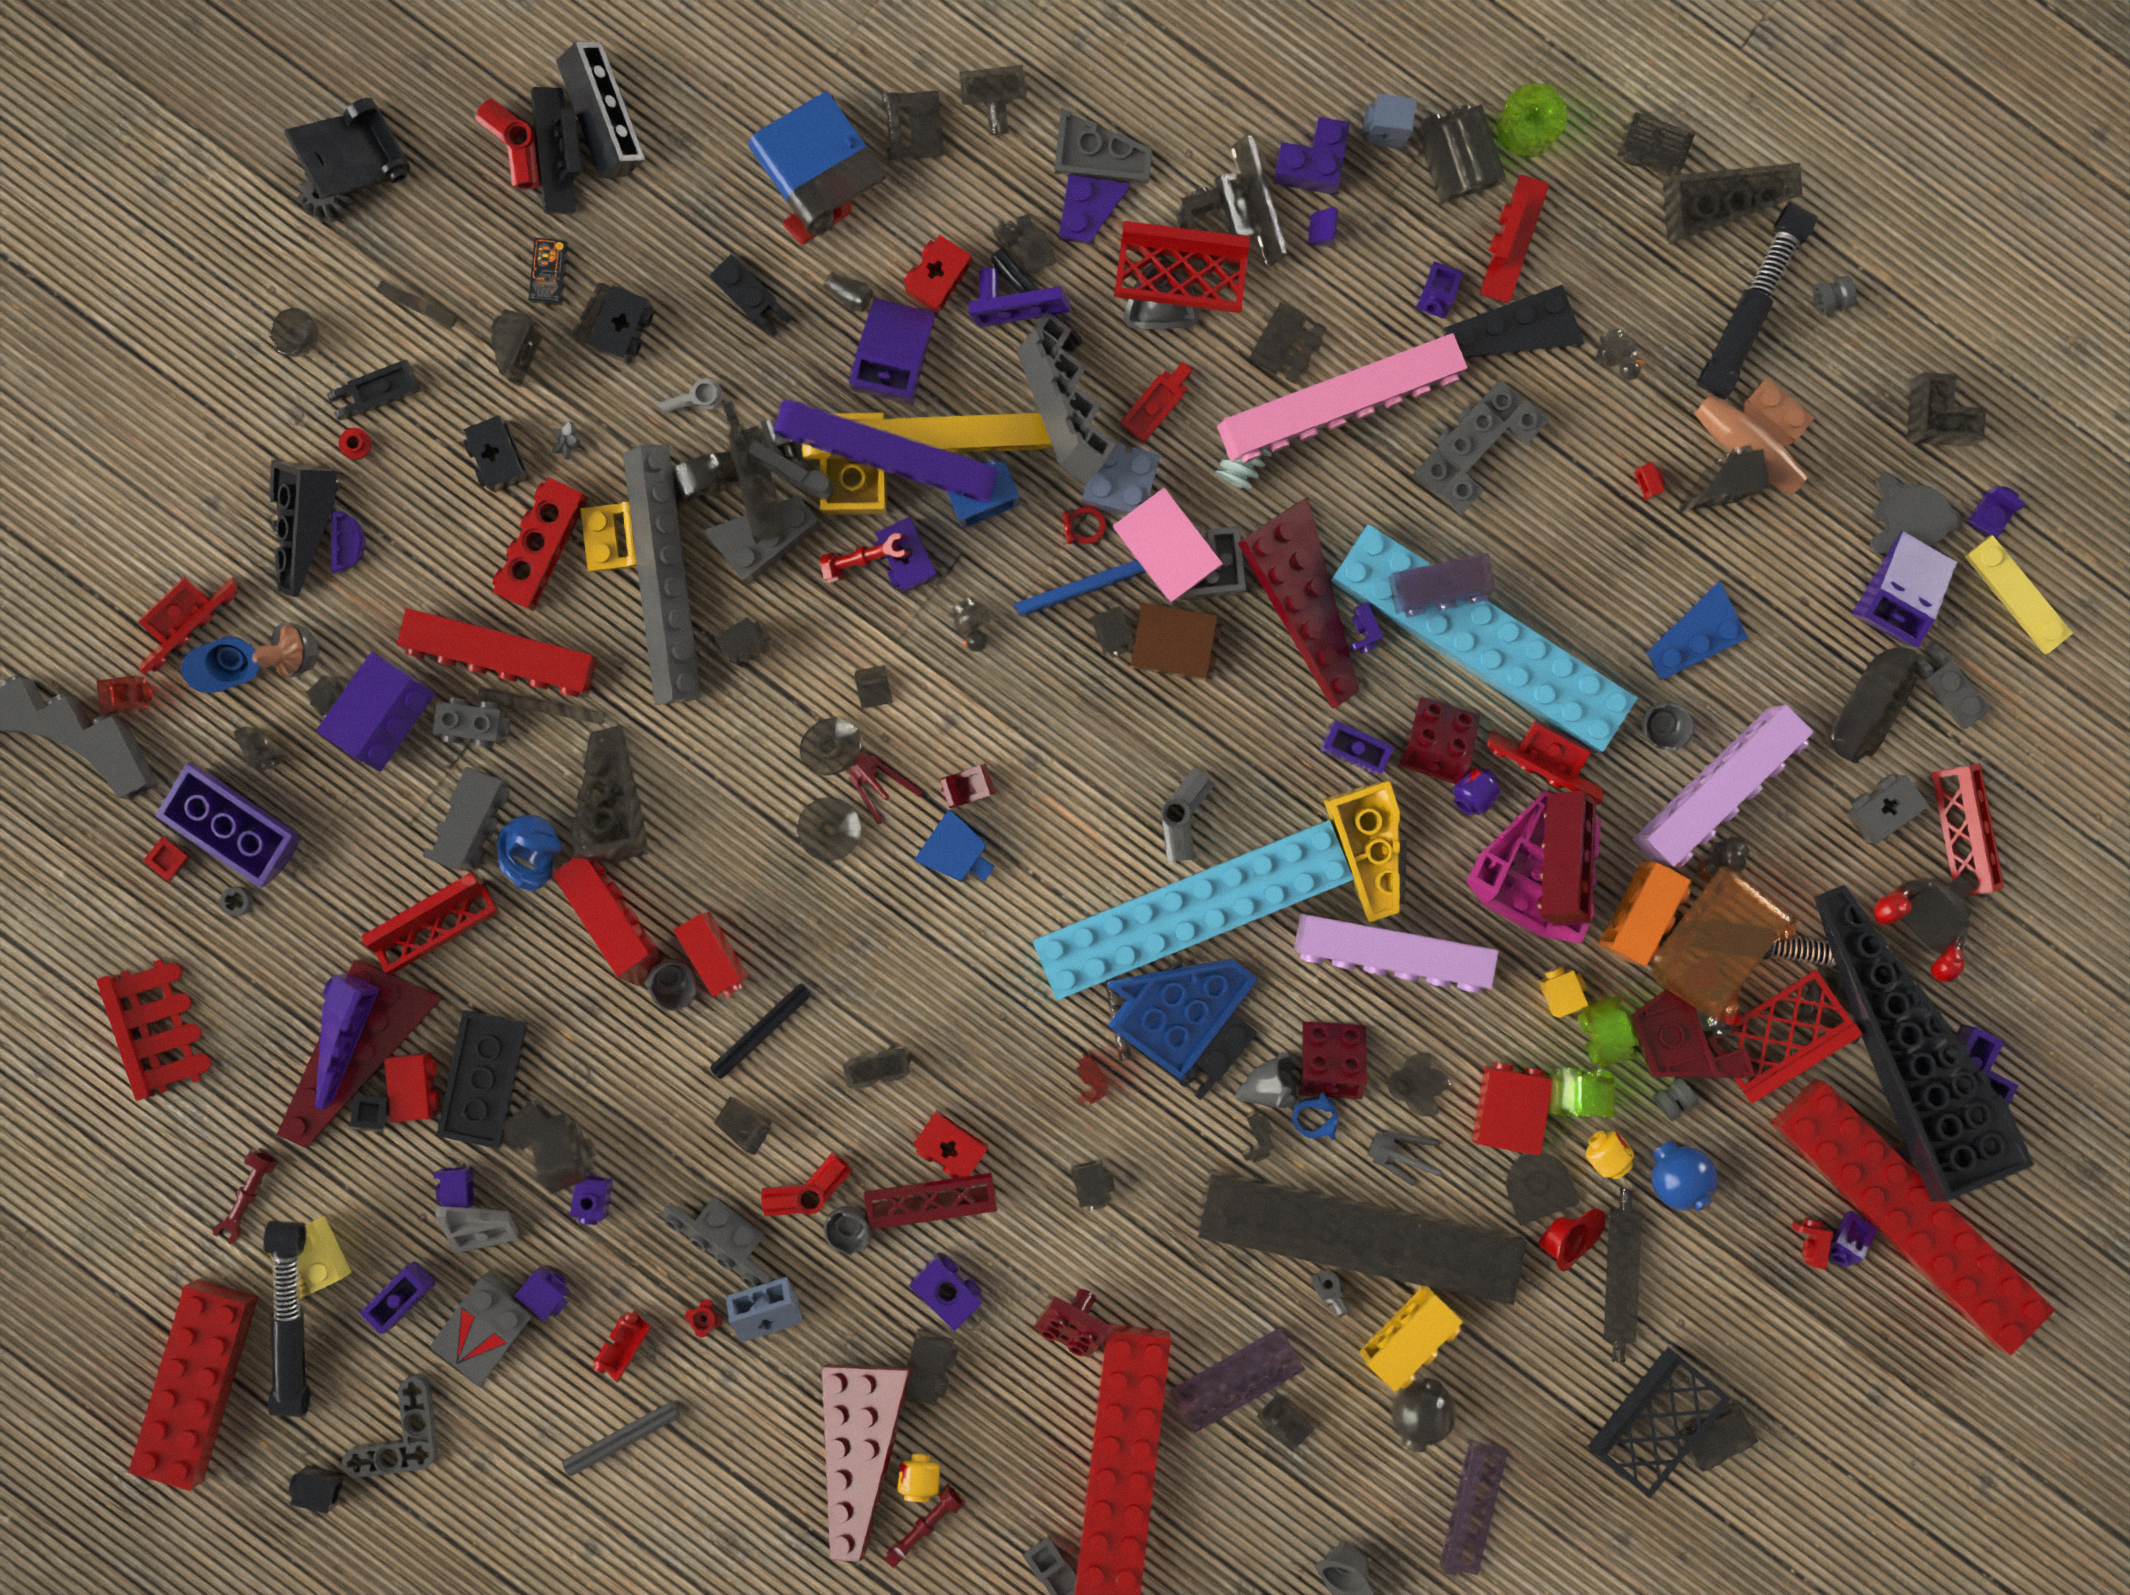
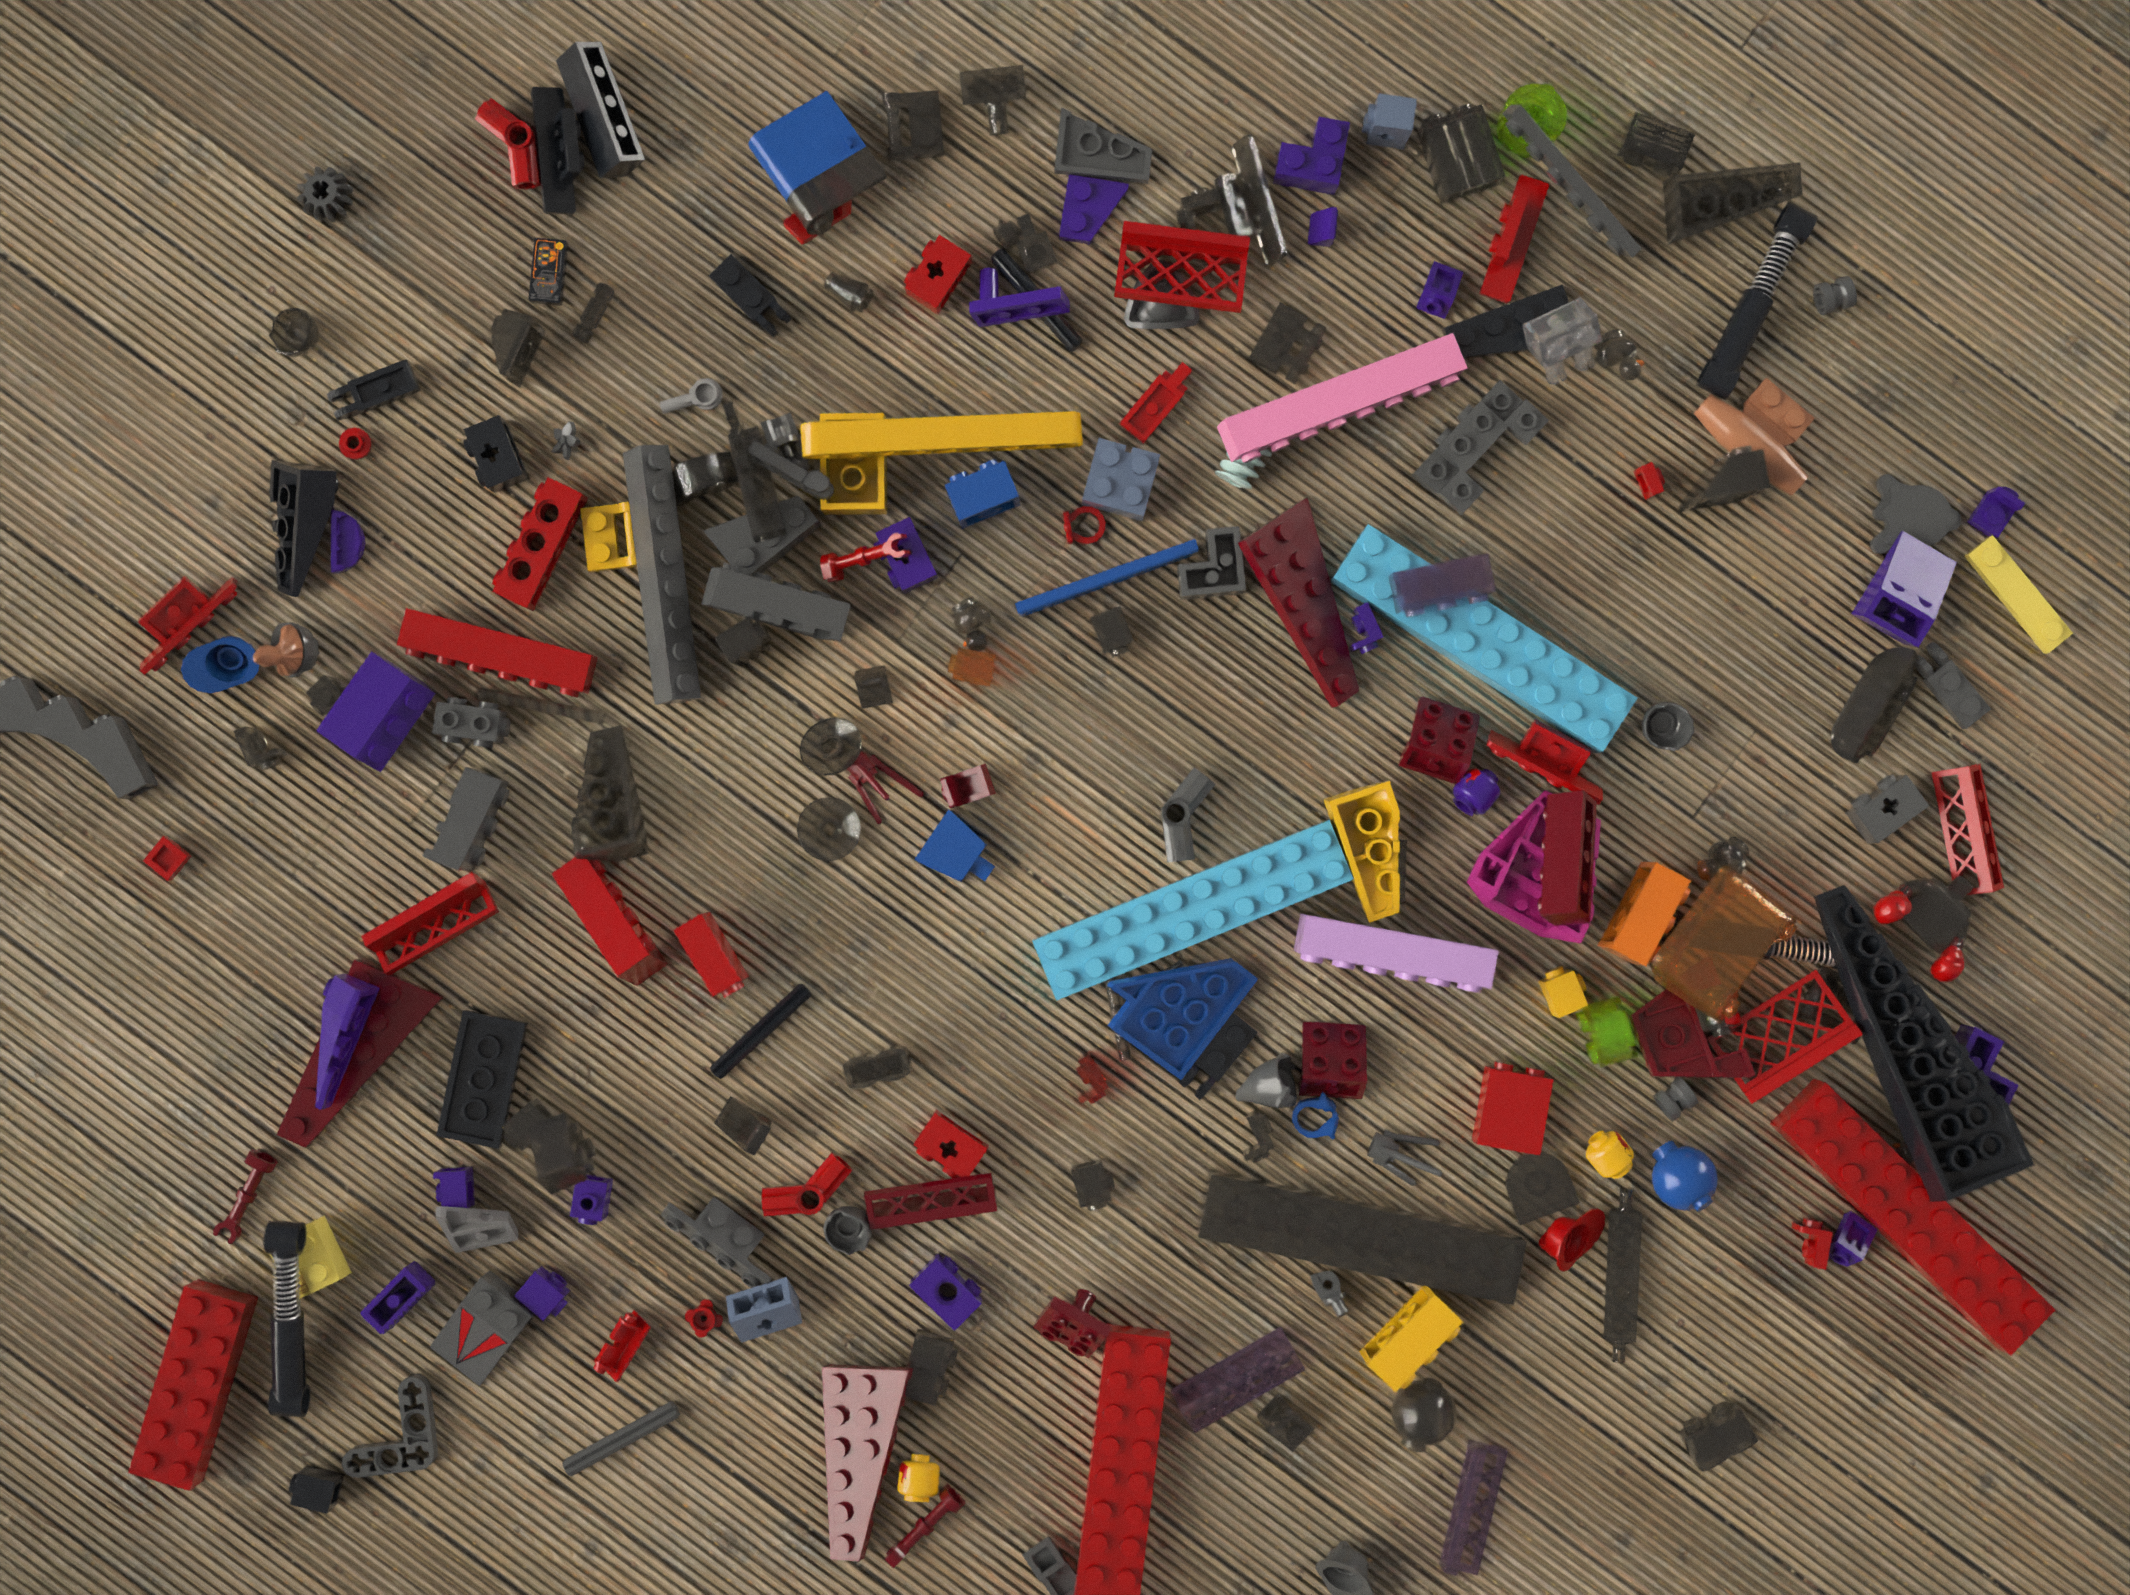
(113, 694): clear red brick -> none
(134, 1050): red fence -> none
(228, 825): dark purple brick -> none
(235, 891): dark grey bush -> none
(349, 150): black door -> none
(368, 1113): black brick -> none
(411, 1087): red brick -> none
(416, 304): clear smoke piece -> none
(532, 840): blue helmet -> none
(619, 308): black brick -> none
(672, 984): dark grey hair -> none
(775, 604): none -> dark grey wedge
(885, 451): dark purple beam -> none
(892, 351): dark purple slope -> none
(972, 667): none -> clear orange brick
(1062, 405): dark grey brick -> none
(1167, 545): bright pink tile -> none
(1175, 641): reddish brown brick -> none
(1356, 748): dark purple brick -> none
(1423, 1084): clear smoke plate -> none
(1563, 173): none -> dark grey plate
(1563, 333): none -> clear brick
(1582, 1095): clear neon green brick -> none
(1637, 1401): black fence -> none
(1700, 633): blue wing -> none
(1723, 786): lavender brick -> none
(1934, 416): clear smoke brick -> none

